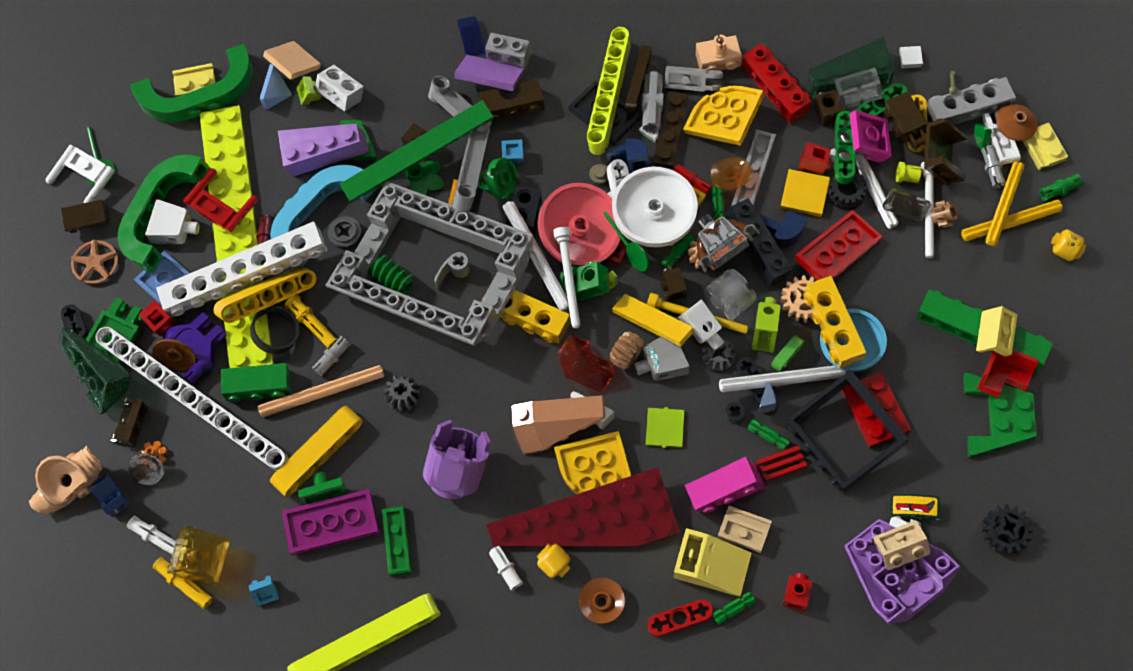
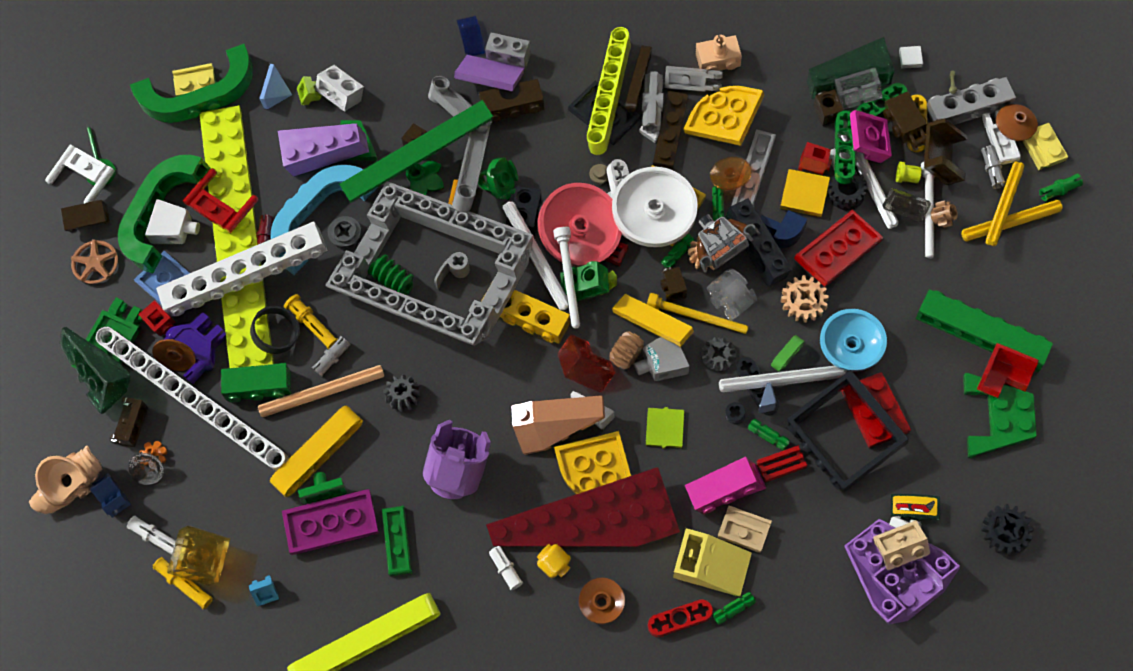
(78, 322): black beam -> none
(255, 294): yellow beam -> none
(291, 60): light nougat tile -> none
(513, 151): dark azure tile -> none
(632, 153): dark blue brick -> none
(634, 251): green piece -> none
(695, 181): red axle -> none
(697, 317): white torso -> none
(766, 320): lime torso -> none
(776, 83): red brick -> none
(794, 599): red brick -> none
(827, 291): yellow brick -> none
(982, 135): green tile -> none
(997, 331): light yellow panel -> none
(1068, 245): yellow head -> none

